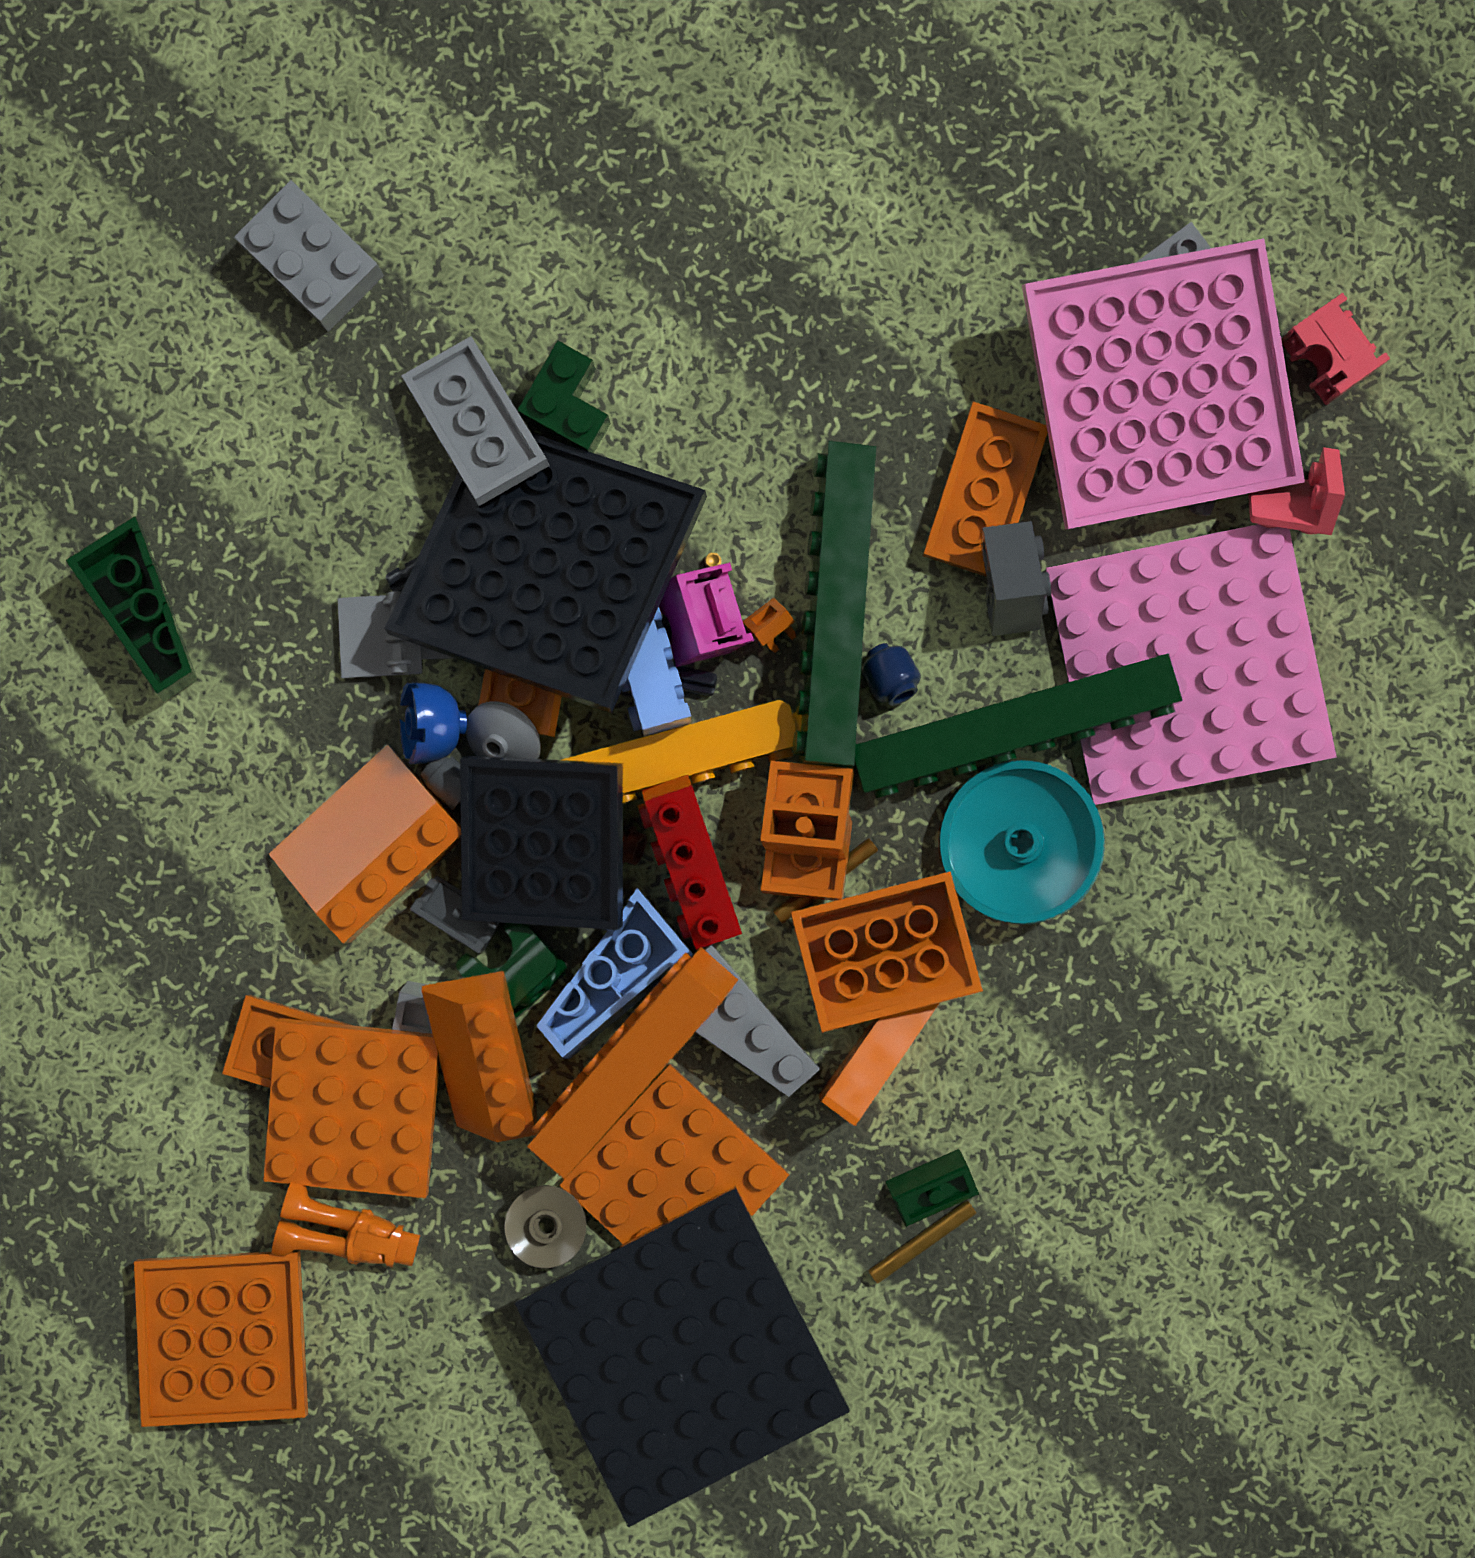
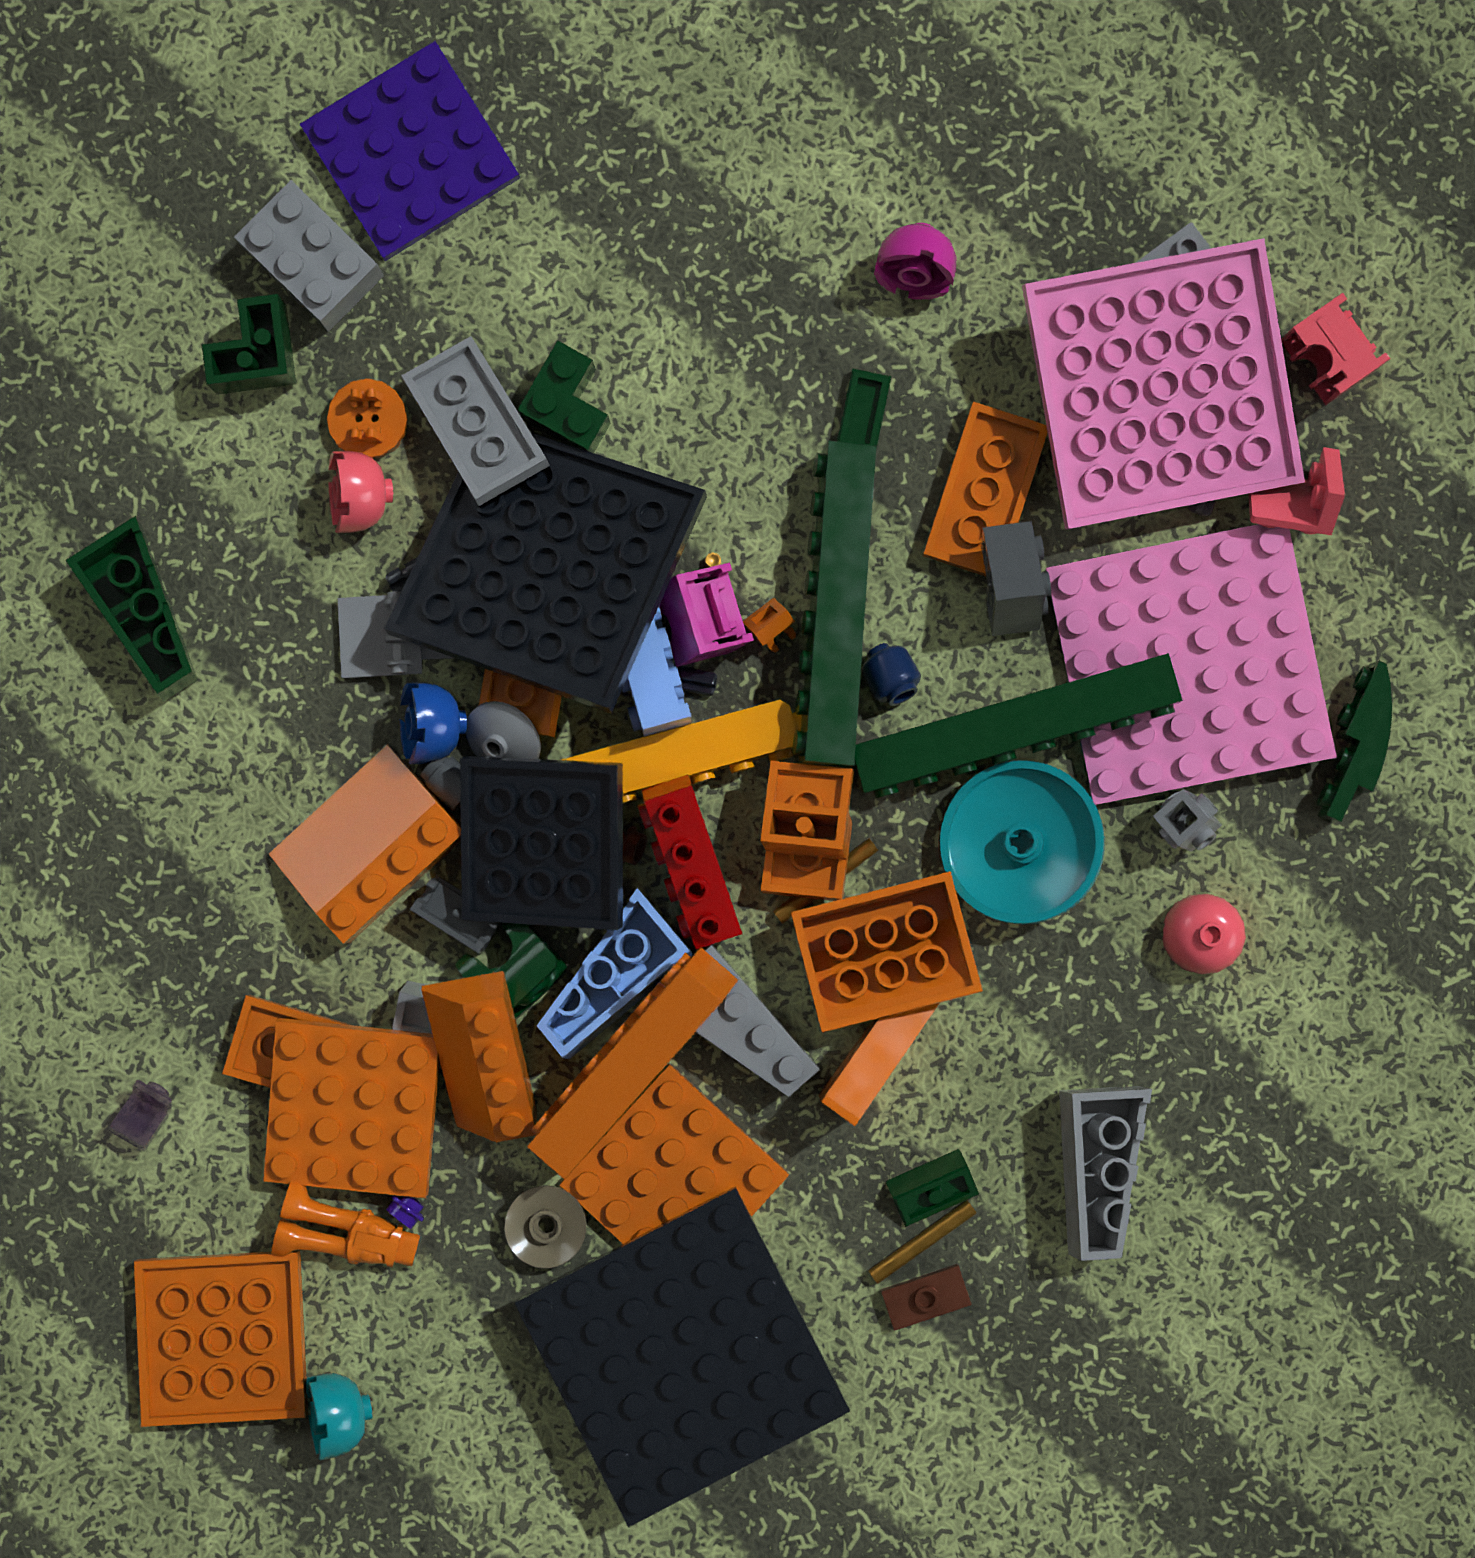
(142, 1114): none -> clear purple bracket
(261, 356): none -> dark green brick
(336, 1414): none -> teal cylinder
(357, 491): none -> coral cylinder
(367, 399): none -> orange plate
(406, 1210): none -> dark purple plate
(410, 151): none -> dark purple plate
(864, 408): none -> dark green tile
(916, 261): none -> dark pink cylinder
(926, 1297): none -> copper plate
(1099, 1165): none -> light grey wedge
(1176, 814): none -> light grey brick
(1203, 934): none -> coral cylinder
(1368, 729): none -> dark green slope

